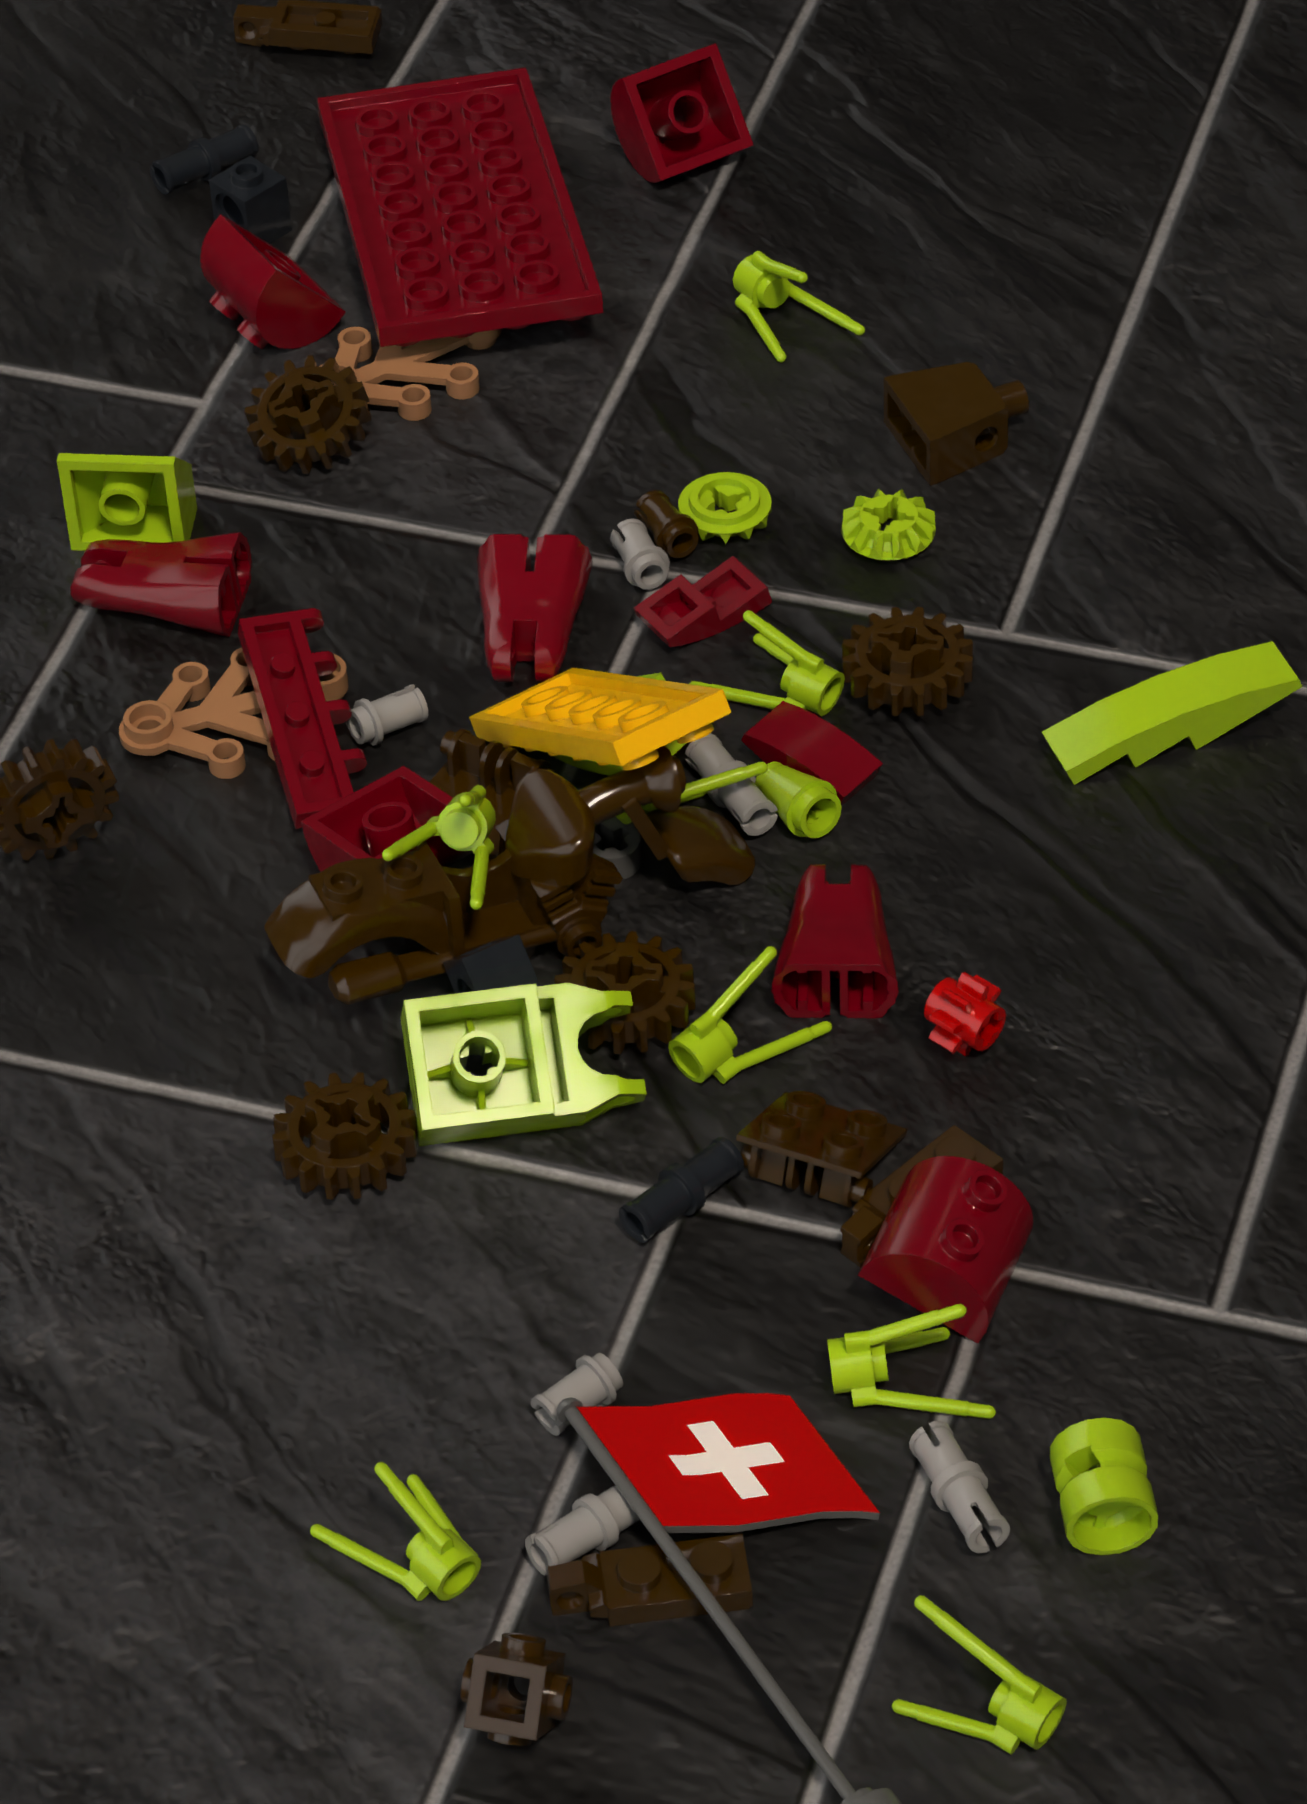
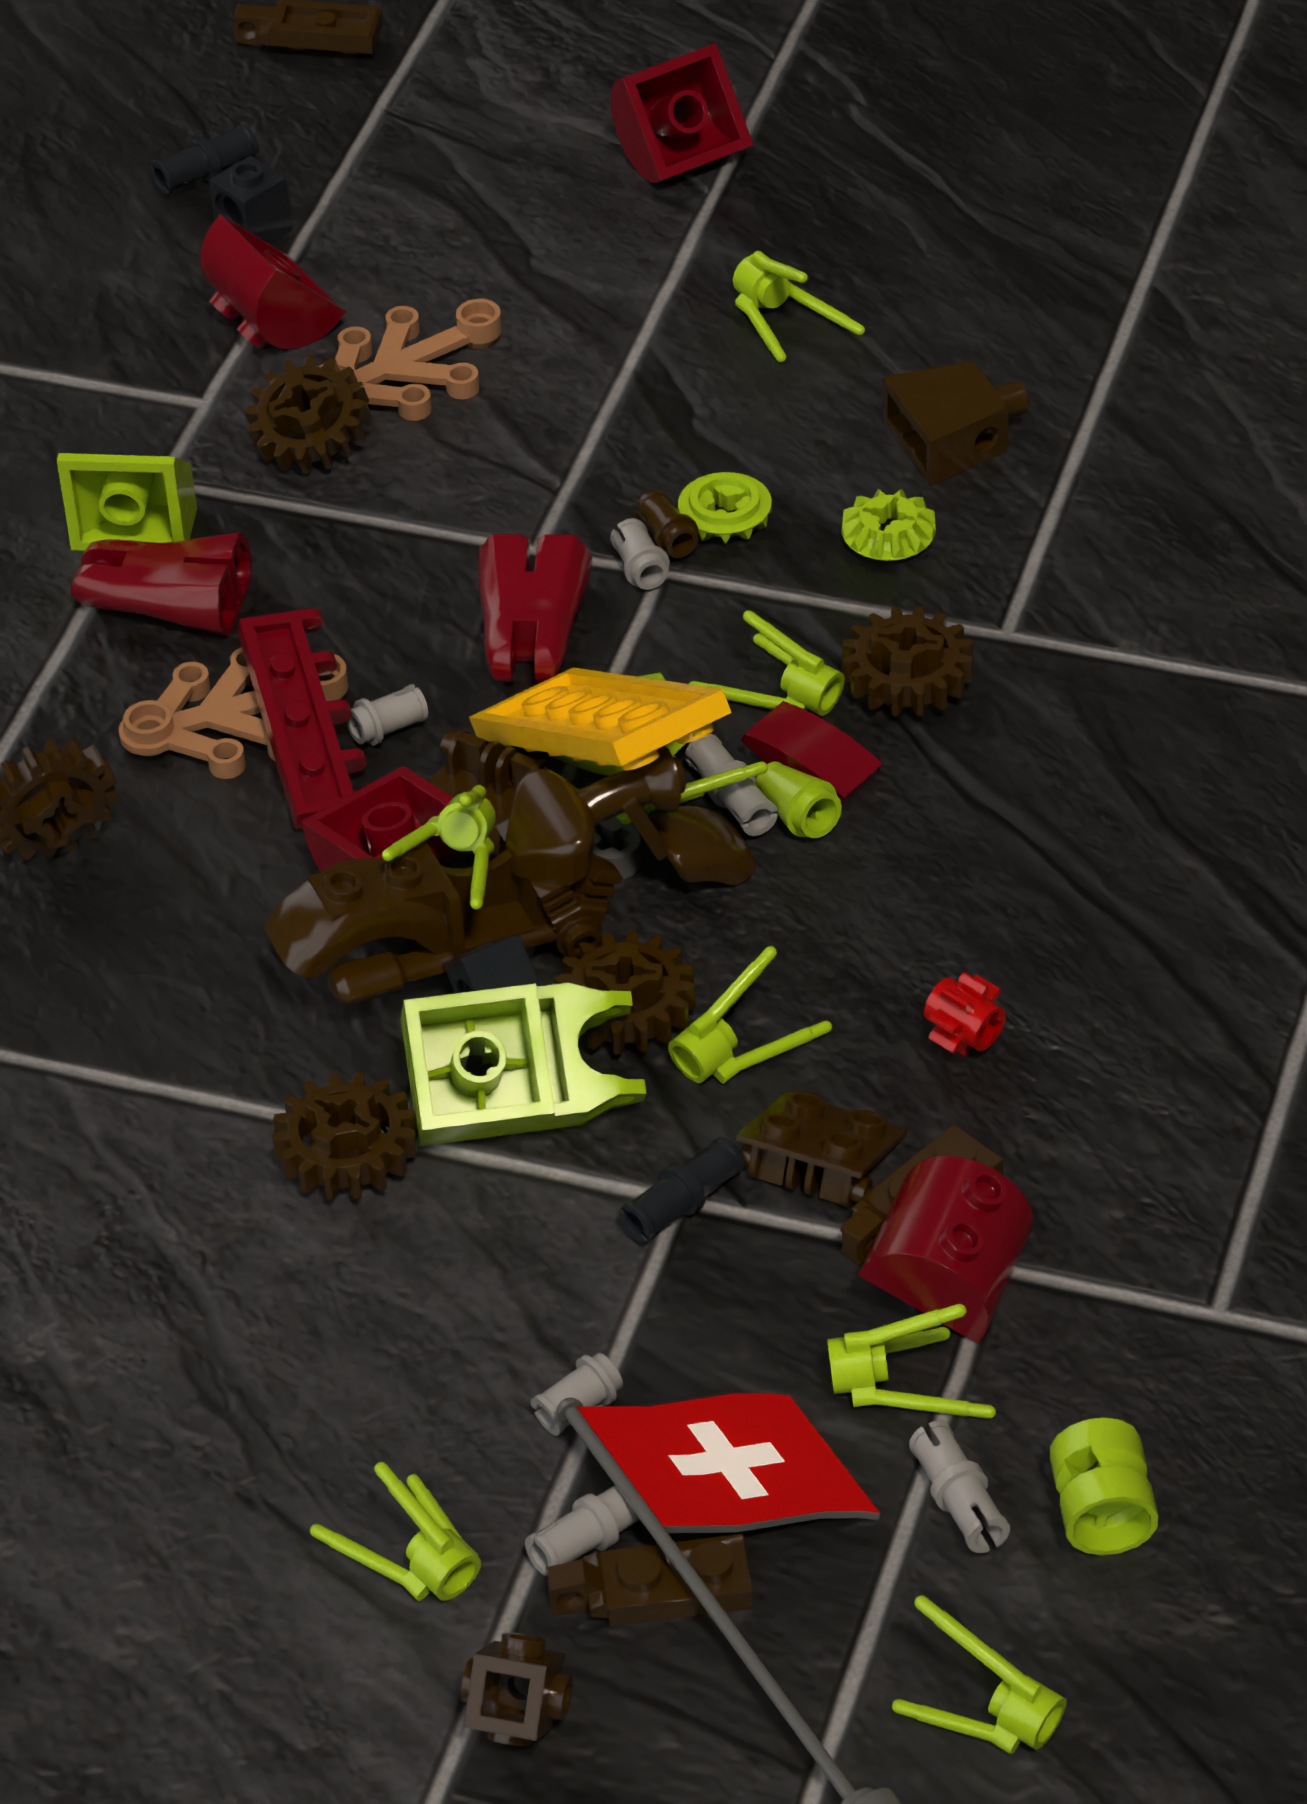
(457, 208): dark red plate -> none
(713, 604): dark red slope -> none
(836, 935): dark red piece -> none
(1181, 703): lime slope -> none

